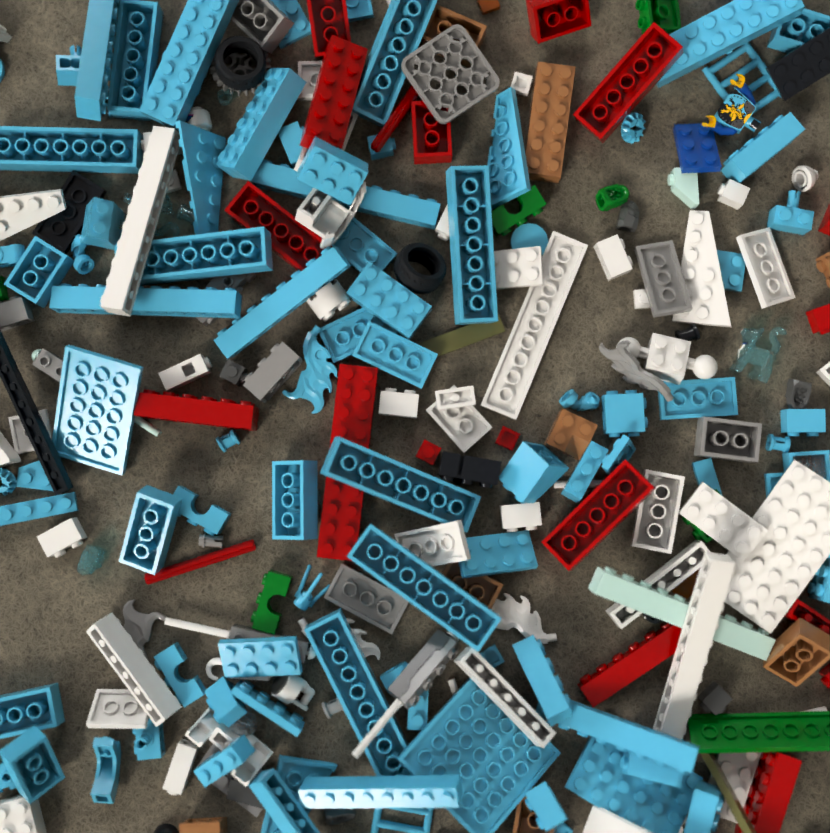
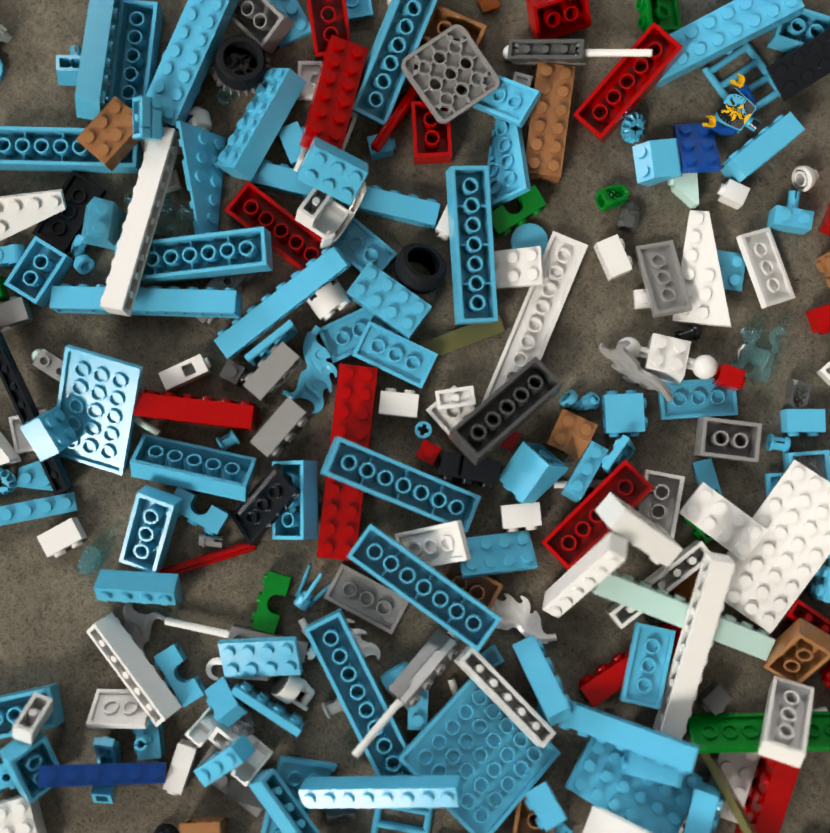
(32, 718): none -> white brick
(49, 433): none -> medium azure brick
(101, 774): none -> blue brick
(110, 134): none -> medium nougat brick
(138, 587): none -> medium azure slope
(147, 118): none -> medium azure brick
(193, 467): none -> medium azure brick
(265, 504): none -> black plate
(280, 428): none -> light grey brick
(283, 333): none -> medium azure tile
(428, 427): none -> medium azure bush
(505, 411): none -> dark grey brick
(509, 102): none -> medium azure plate
(561, 51): none -> dark grey piece
(585, 574): none -> white brick
(638, 530): none -> white brick
(647, 665): none -> medium azure plate
(657, 161): none -> medium azure slope
(729, 377): none -> red brick
(786, 721): none -> white brick

